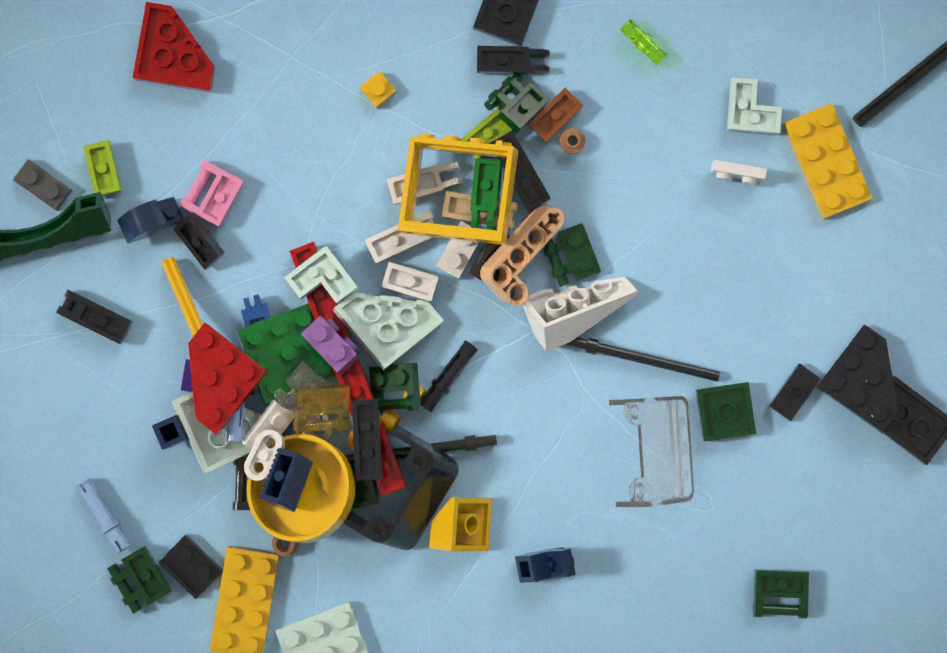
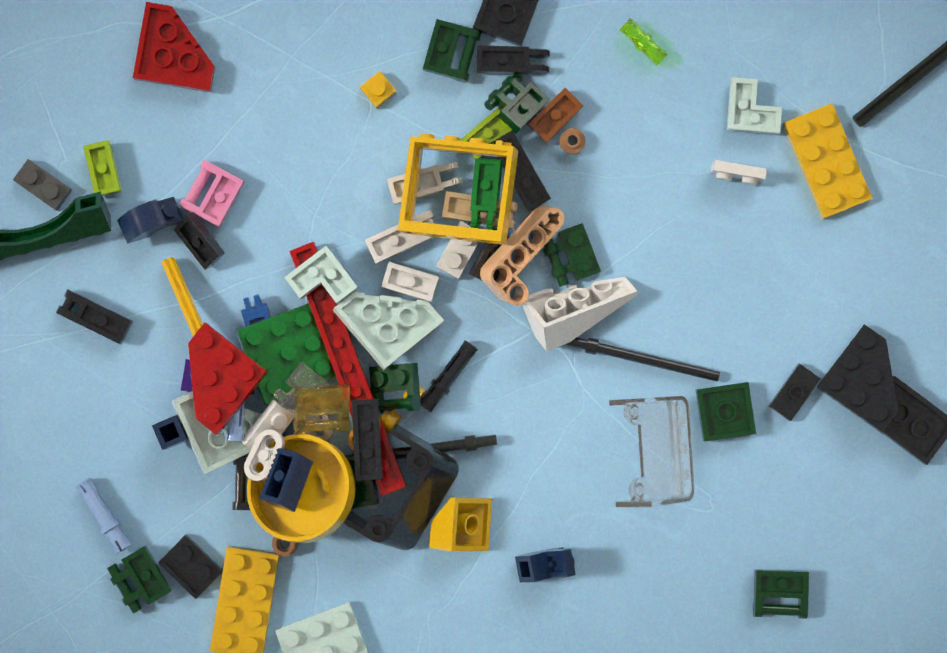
(325, 340): medium lavender brick -> none
(442, 50): none -> dark green plate

